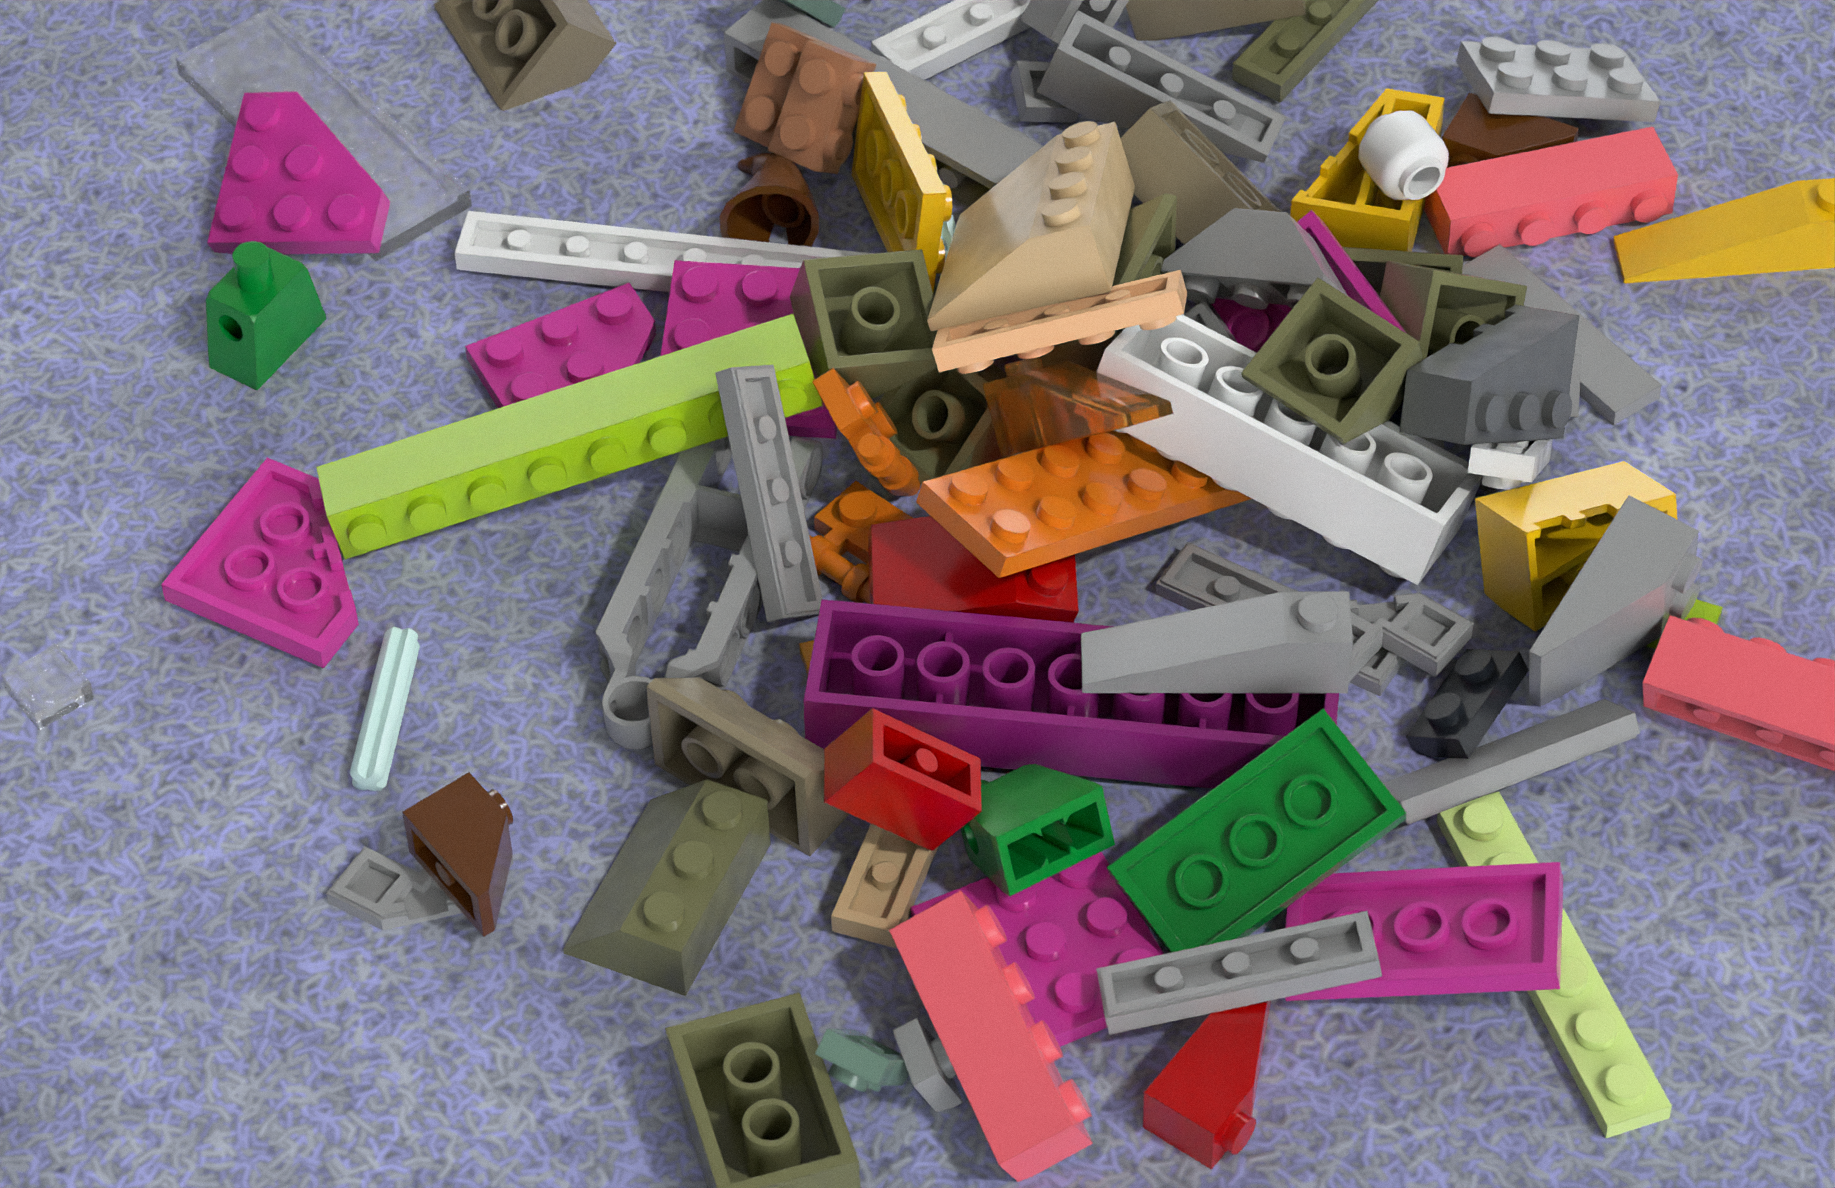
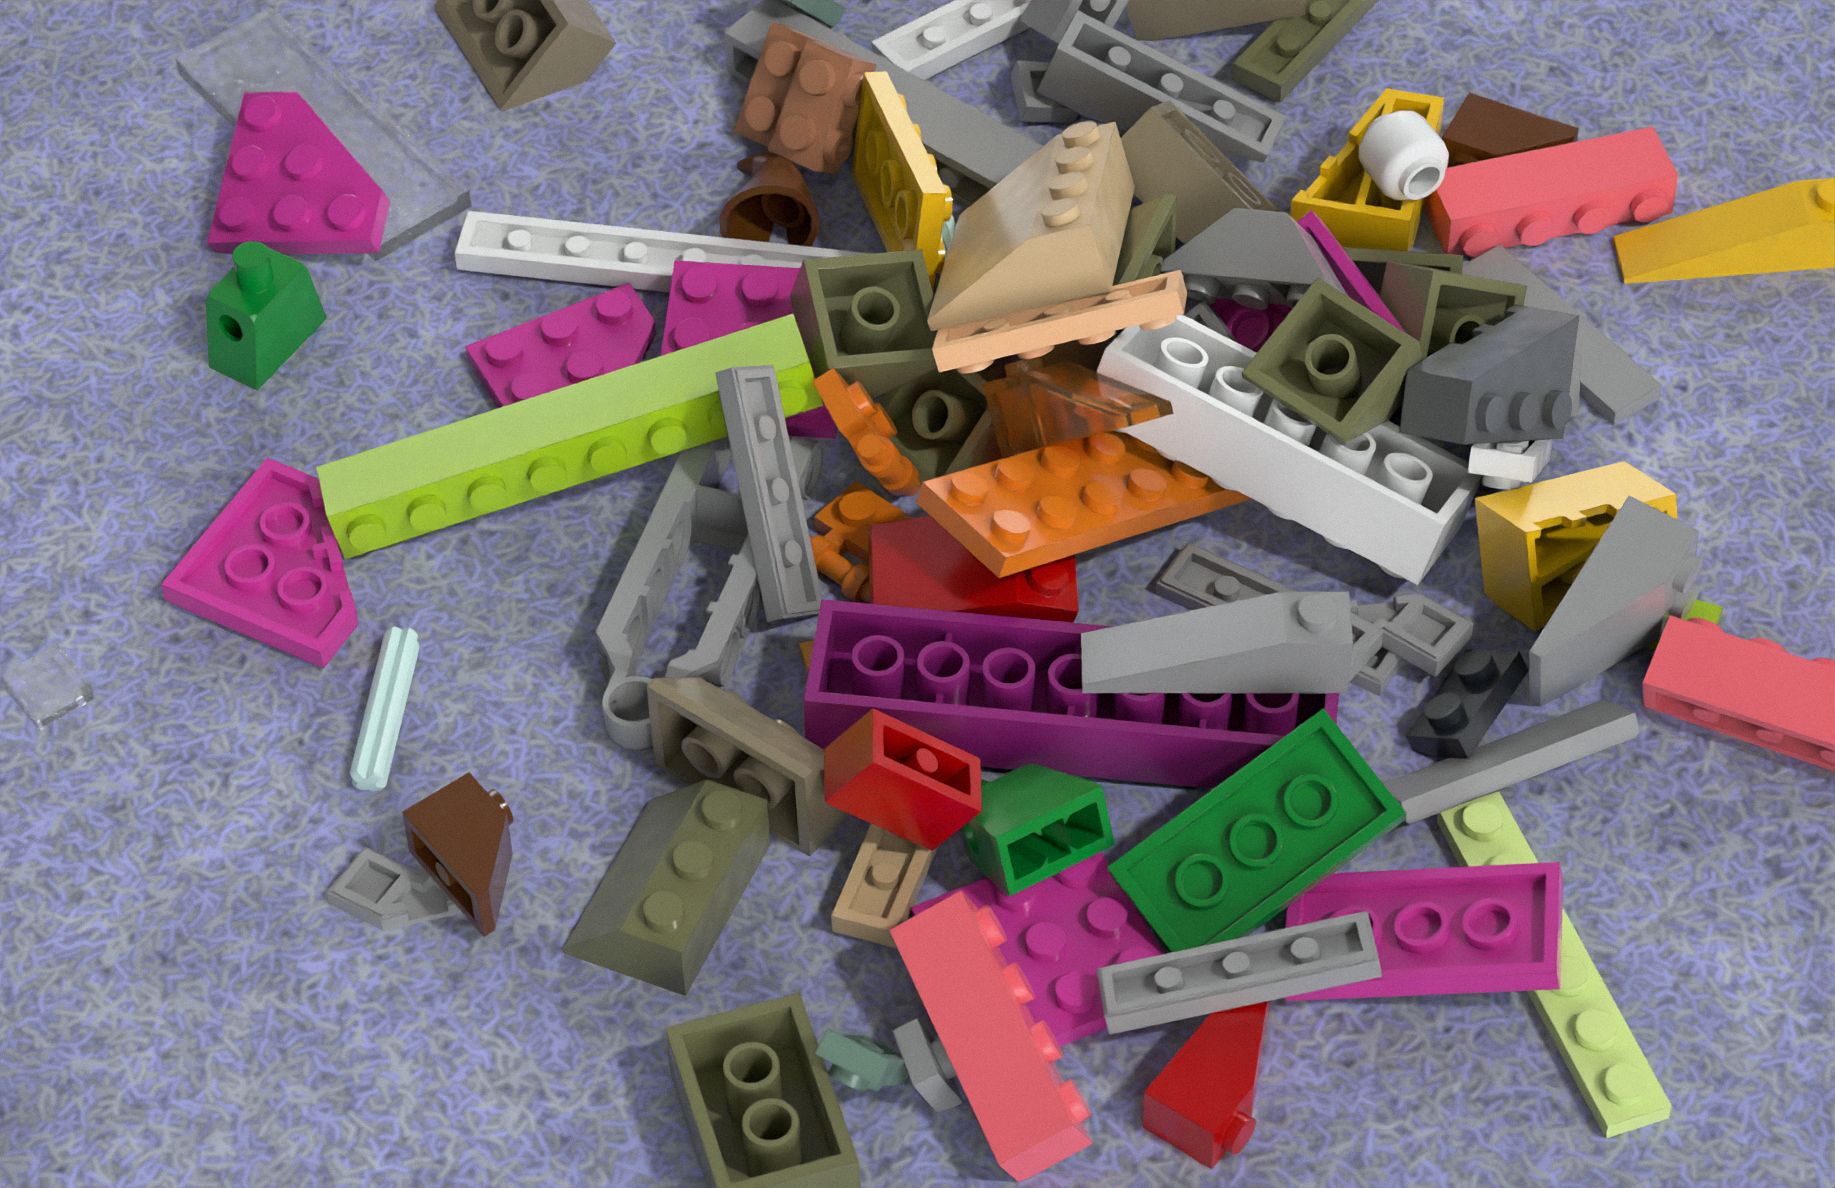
(1557, 80): light grey plate -> none

